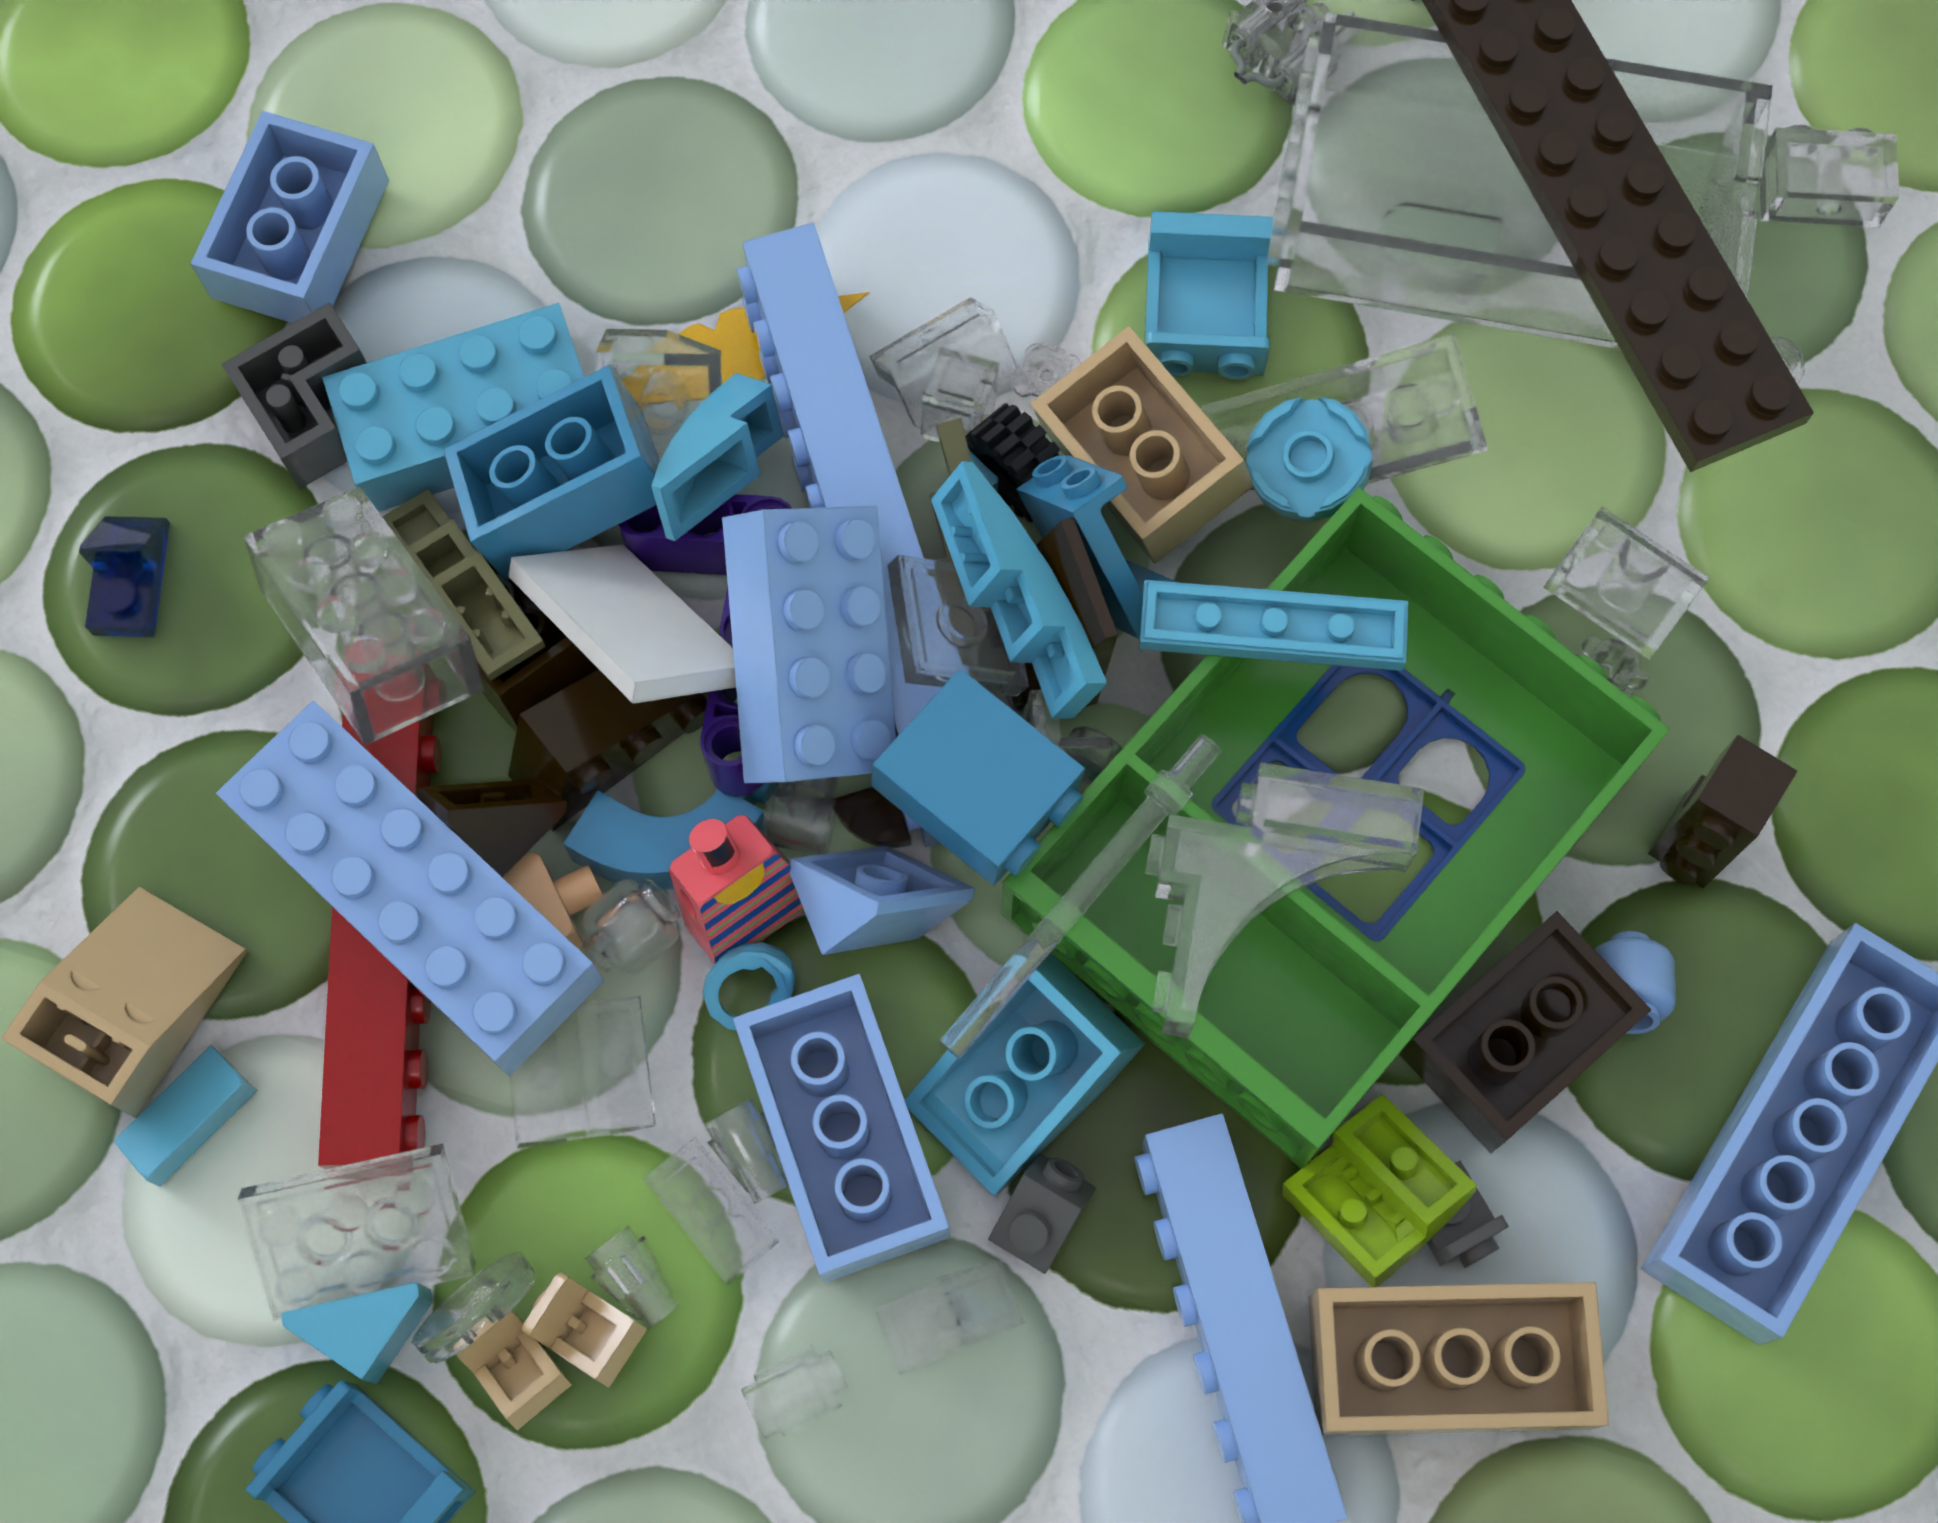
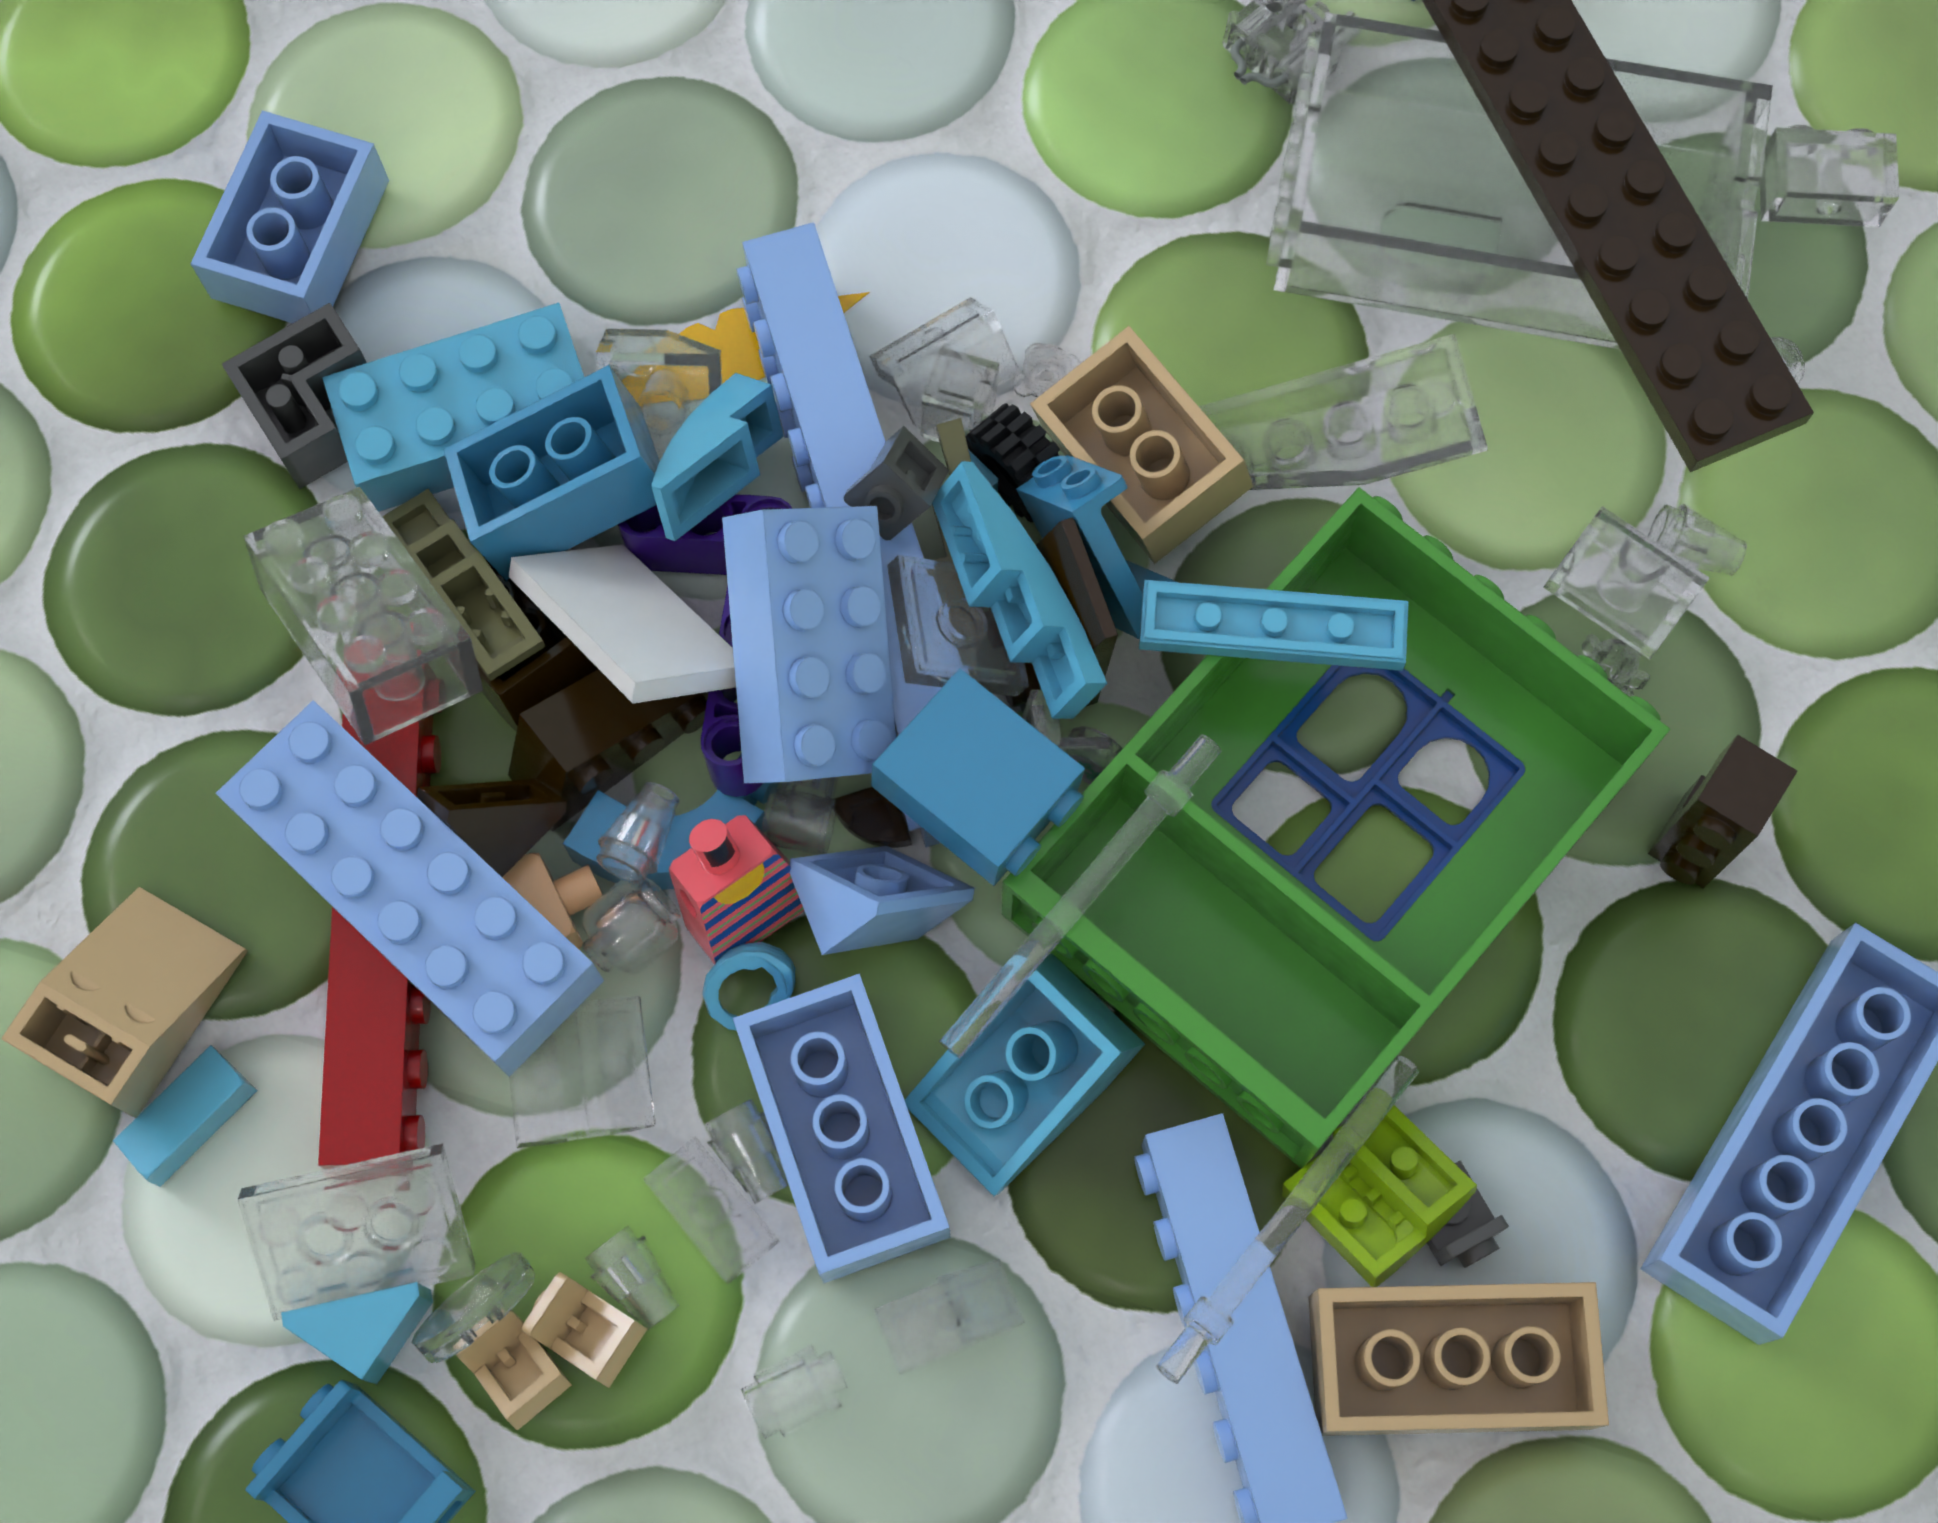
(126, 575): clear blue slope -> none
(639, 834): none -> clear cone
(899, 483): none -> dark grey bracket
(1042, 1211): dark grey bracket -> none
(1208, 293): medium azure panel -> none
(1211, 1315): none -> clear bar
(1226, 874): clear arch -> none
(1308, 458): medium azure tile -> none
(1524, 1032): dark brown slope -> none
(1647, 970): light blue head -> none
(1697, 540): none -> clear cone

